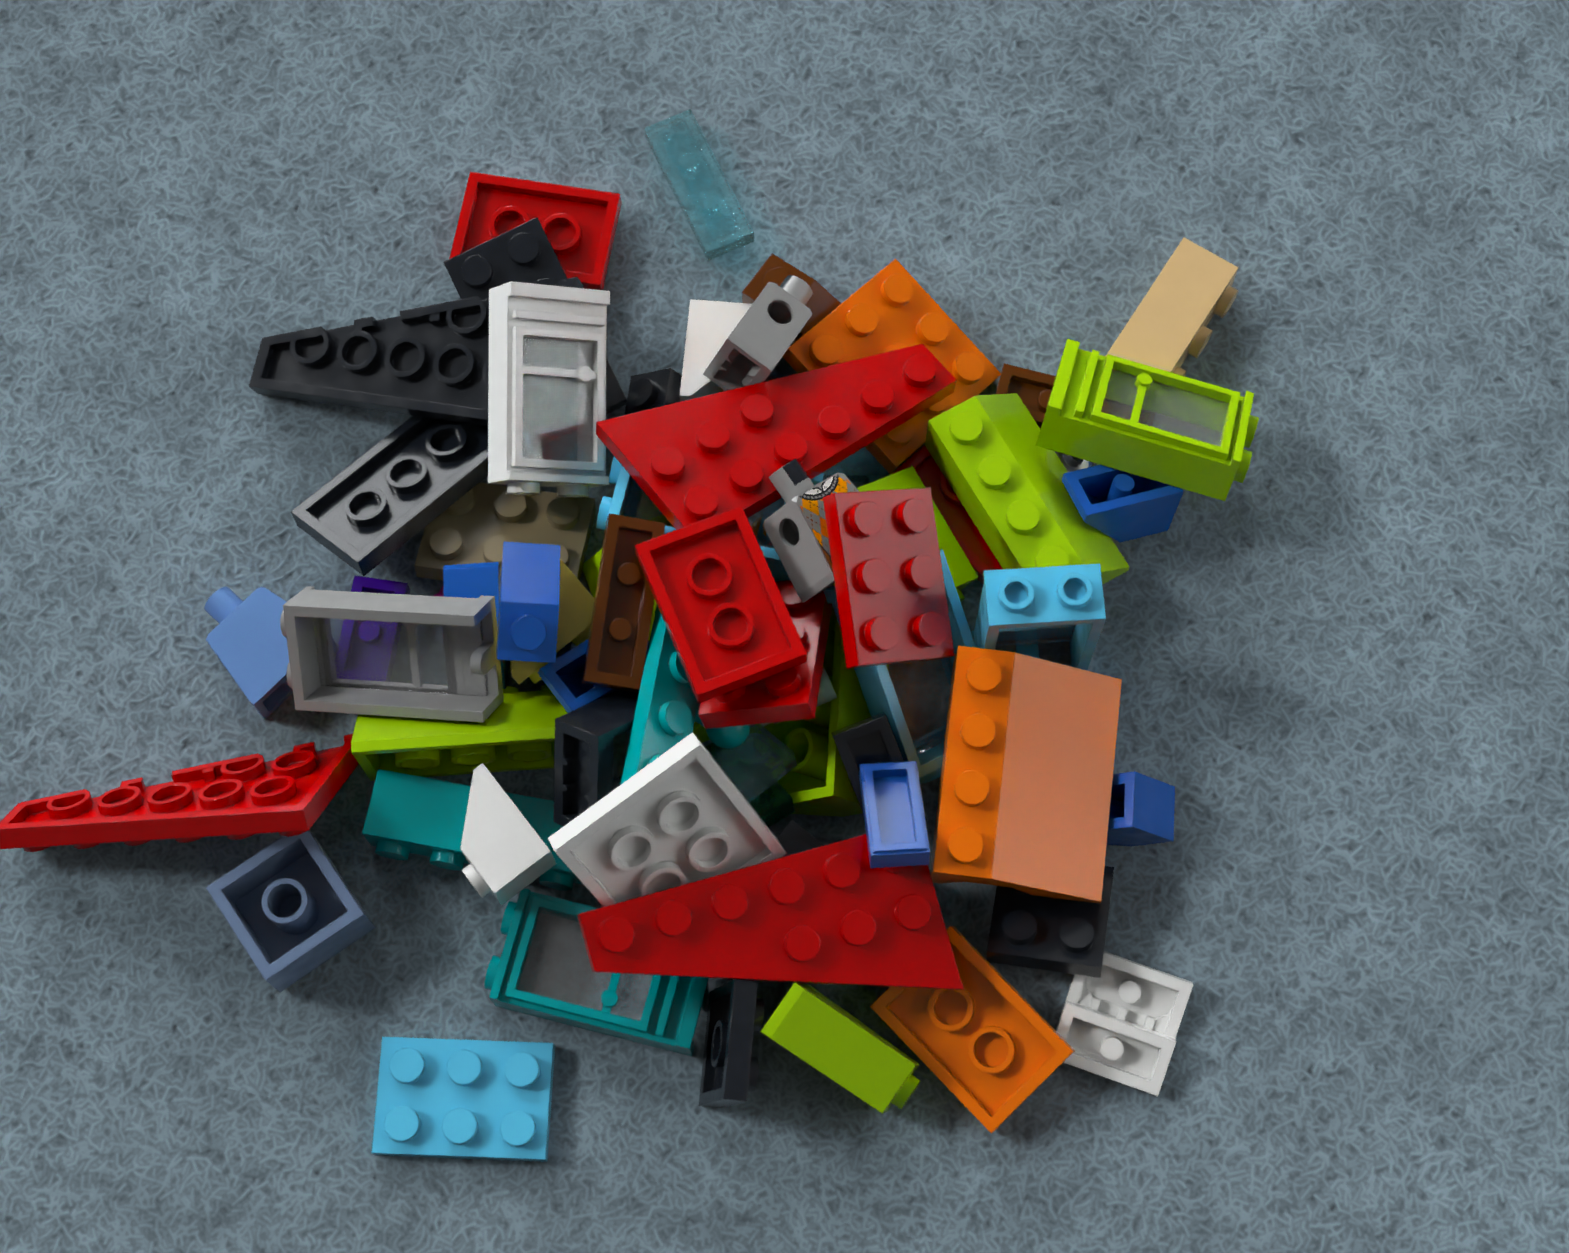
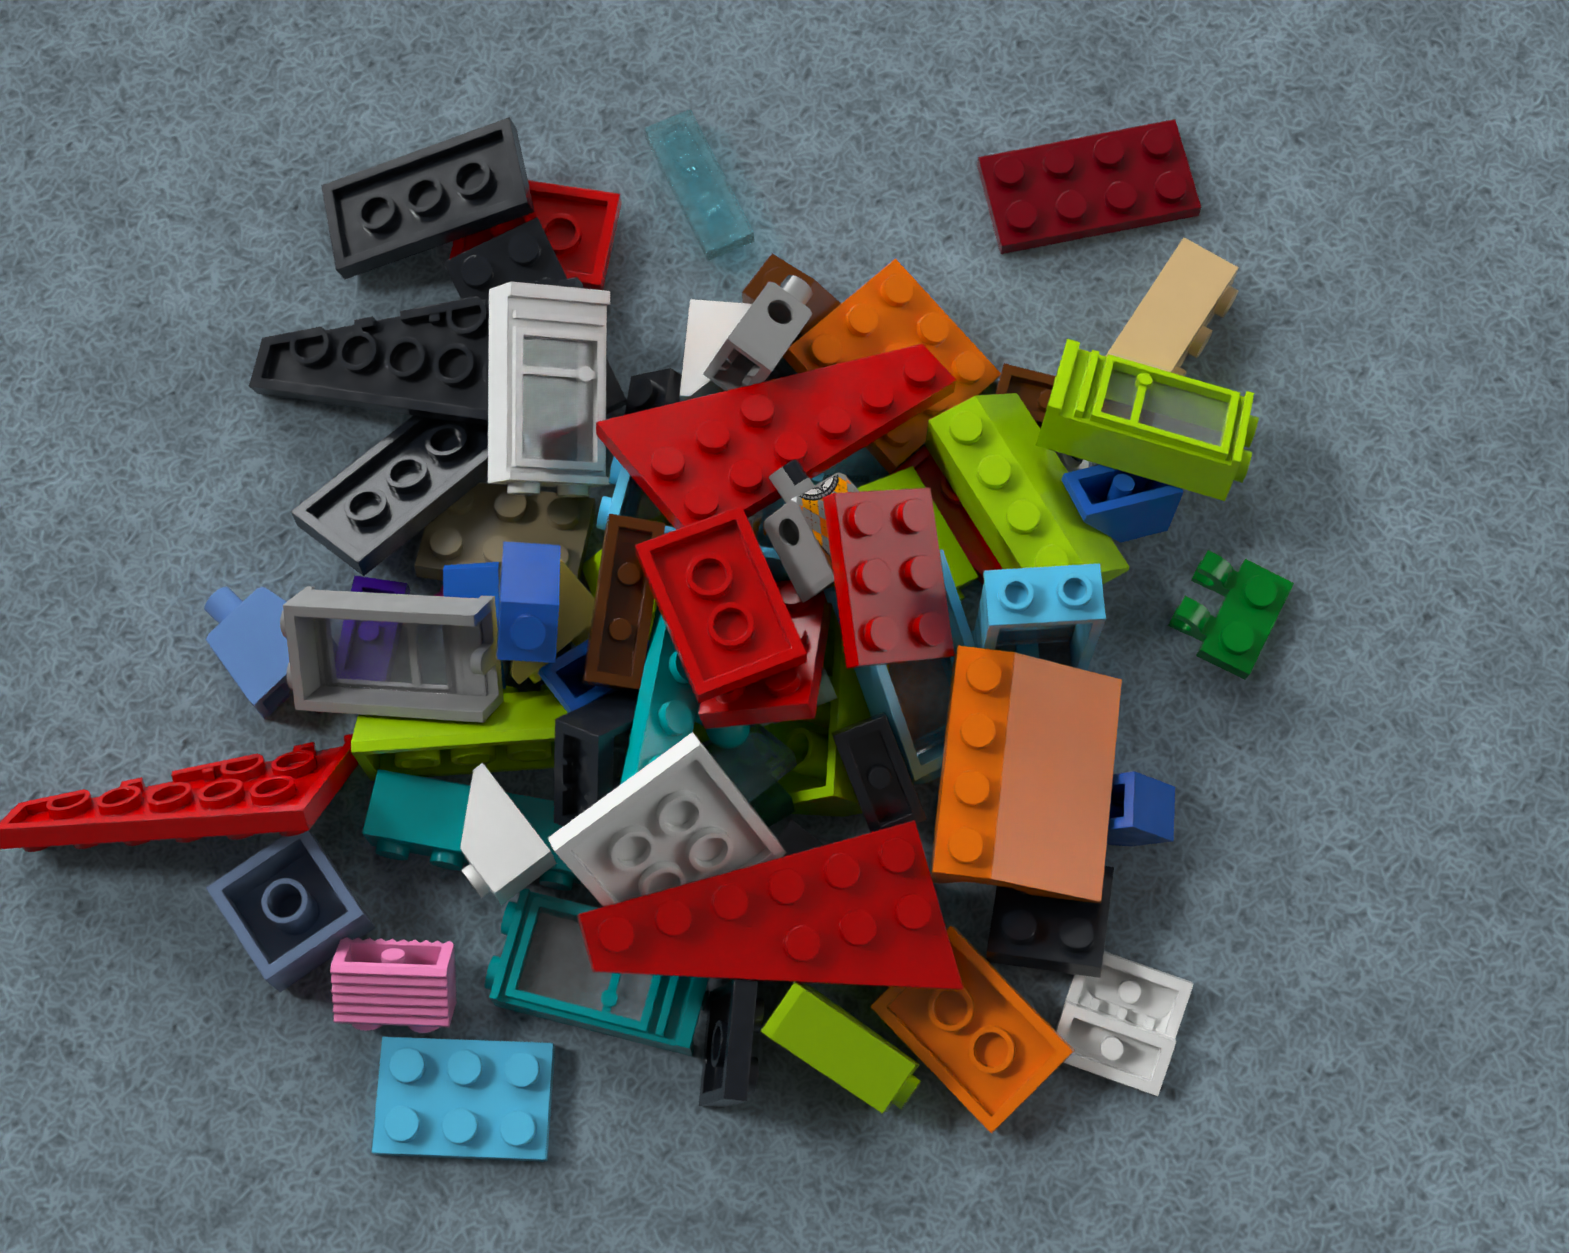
(393, 984): none -> bright pink brick
(427, 198): none -> black plate
(894, 814): tile -> none
(1088, 186): none -> dark red plate
(1244, 618): none -> green plate

